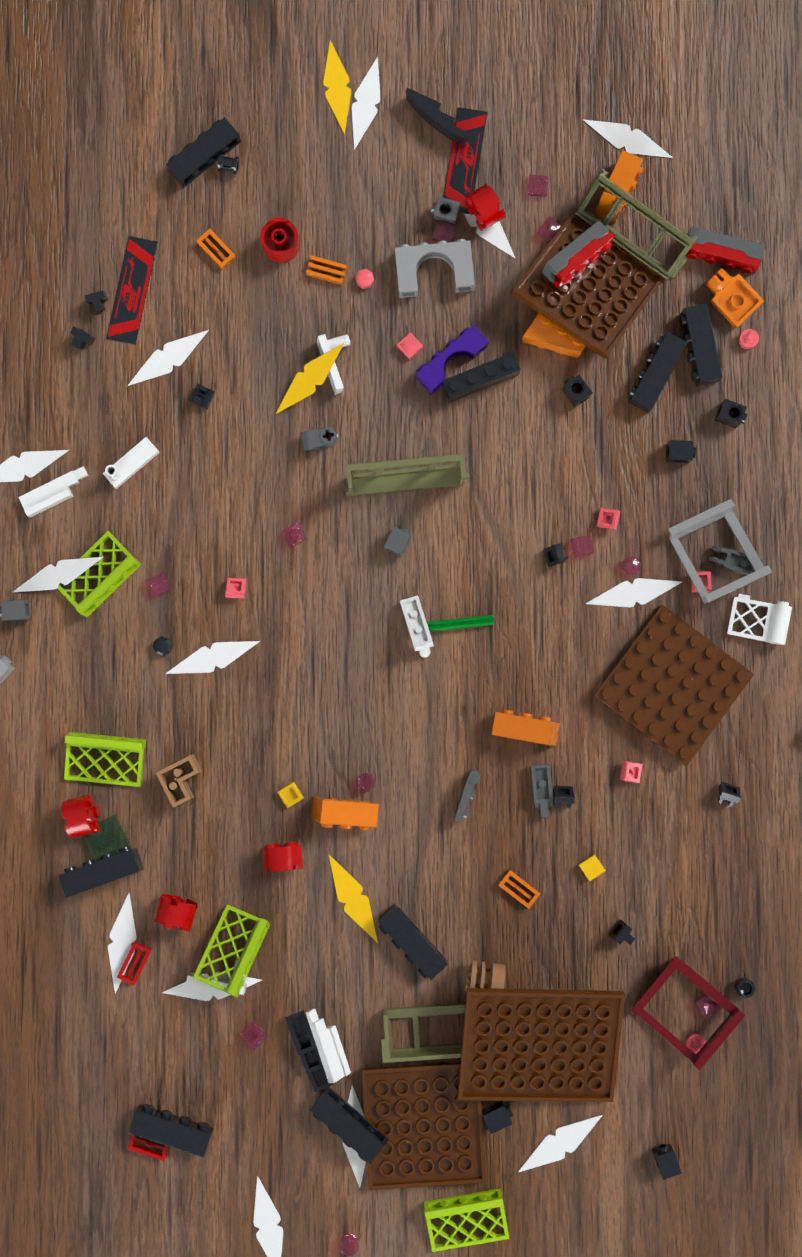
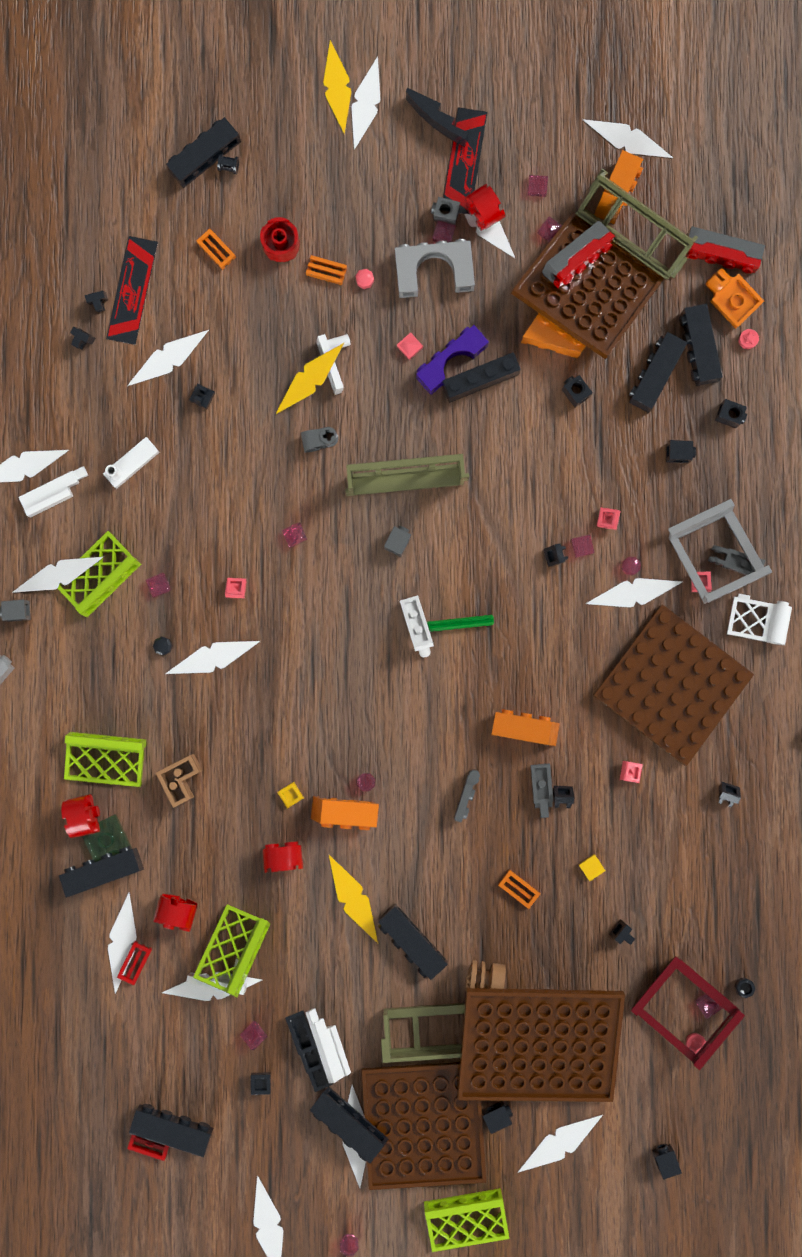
(261, 1083): none -> black tile

